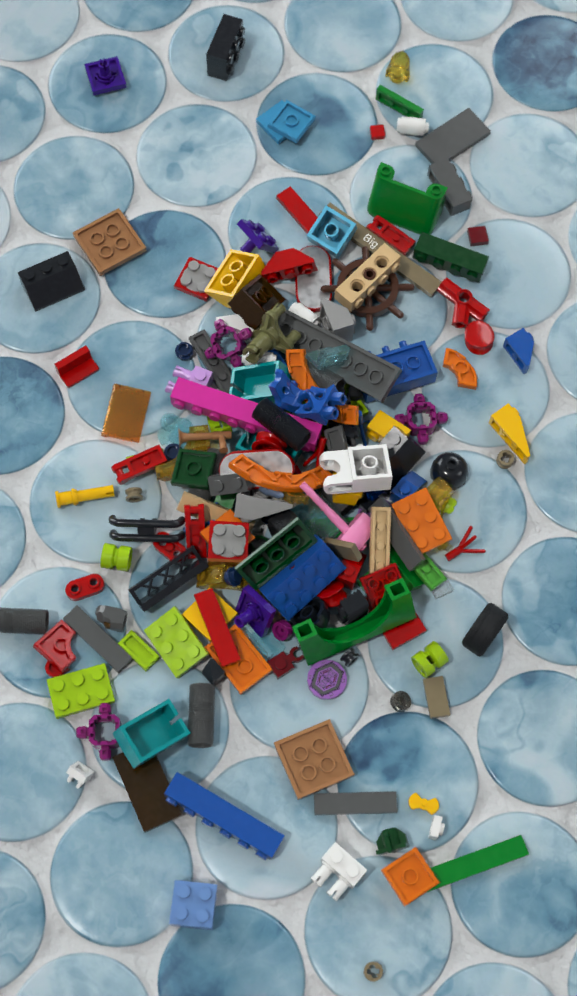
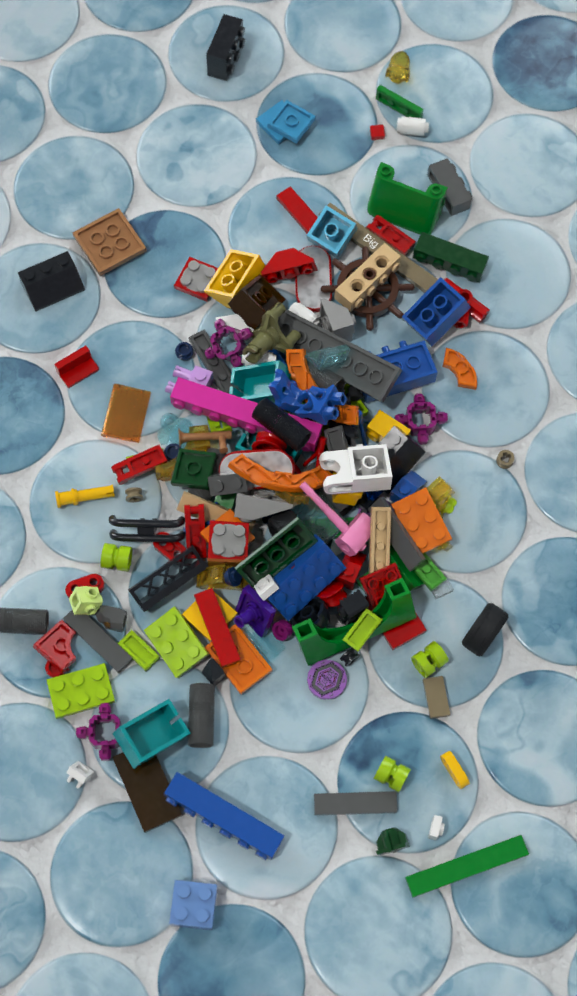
(85, 600): none -> yellowish green brick
(103, 73): dark purple plate -> none
(257, 237): dark purple plate -> none
(259, 541): tile -> none
(266, 587): none -> white plate
(276, 494): sand blue piece -> none
(283, 664): dark red plate -> none
(313, 759): medium nougat plate -> none
(344, 549): dark tan tile -> none
(344, 866): white brick -> none
(362, 629): none -> lime tile
(377, 966): dark tan bush -> none
(392, 774): none -> lime wheel
(400, 701): clear smoke tile -> none
(410, 876): orange tile -> none
(417, 802): yellow piece -> none
(436, 311): none -> blue brick
(451, 468): black cylinder -> none
(453, 137): dark grey tile -> none
(454, 769): none -> yellow beam
(460, 549): red plant -> none
(477, 236): dark red tile -> none
(479, 337): red piece -> none
(510, 429): yellow slope -> none
(520, 348): blue slope -> none

